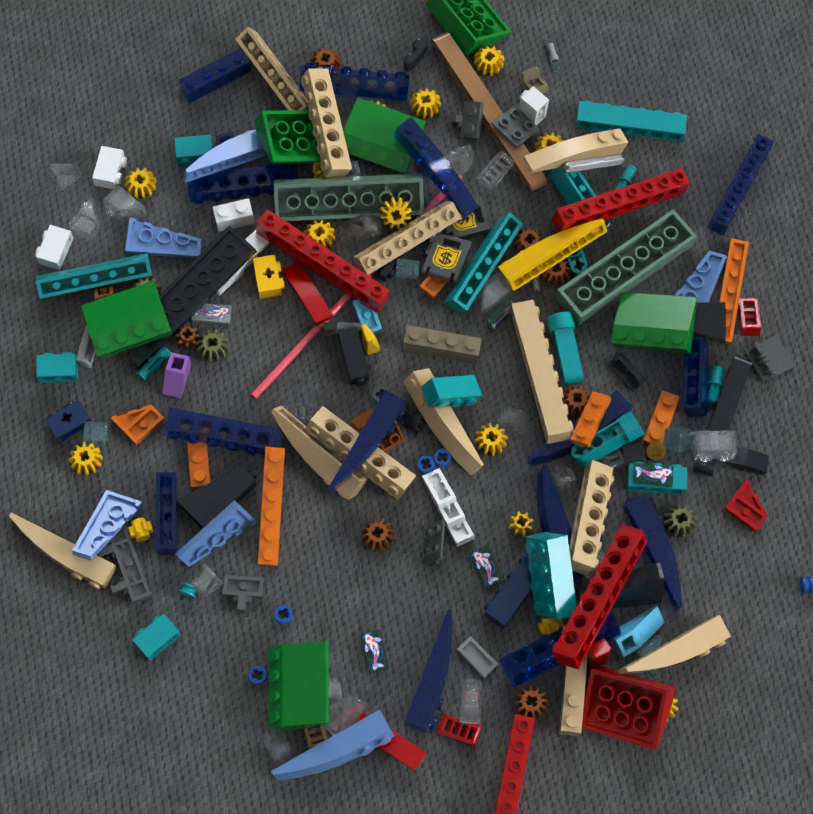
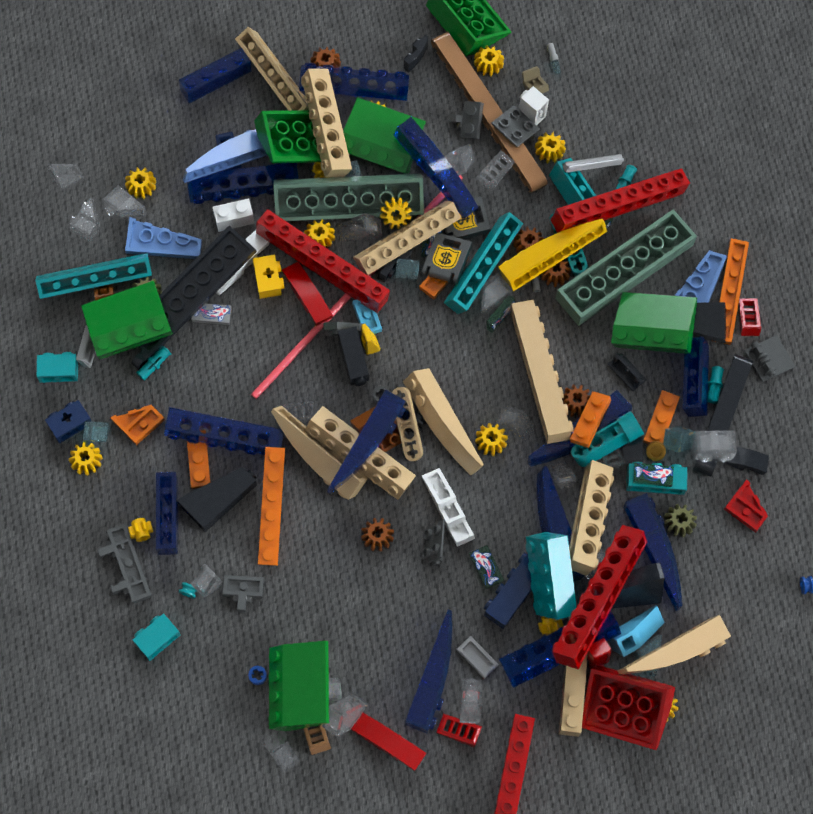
(54, 247): white brick -> none
(97, 571): tan slope -> none
(106, 521): wing -> none
(109, 167): white brick -> none
(176, 375): medium lavender slope -> none
(183, 335): dark orange gear -> none
(192, 148): teal brick -> none
(213, 351): olive gear -> none
(215, 534): medium blue wing -> none
(285, 620): blue bush -> none
(339, 749): medium blue slope -> none
(374, 651): tile -> none
(410, 423): none -> tan beam
(420, 465): blue bush -> none
(425, 103): yellow gear -> none
(442, 344): dark tan brick -> none
(442, 452): blue bush -> none
(451, 391): teal brick -> none
(517, 527): yellow gear -> none
(523, 699): dark orange gear -> none
(562, 329): teal beam -> none
(577, 148): tan slope -> none
(631, 121): teal brick -> none
(740, 184): clear blue brick -> none

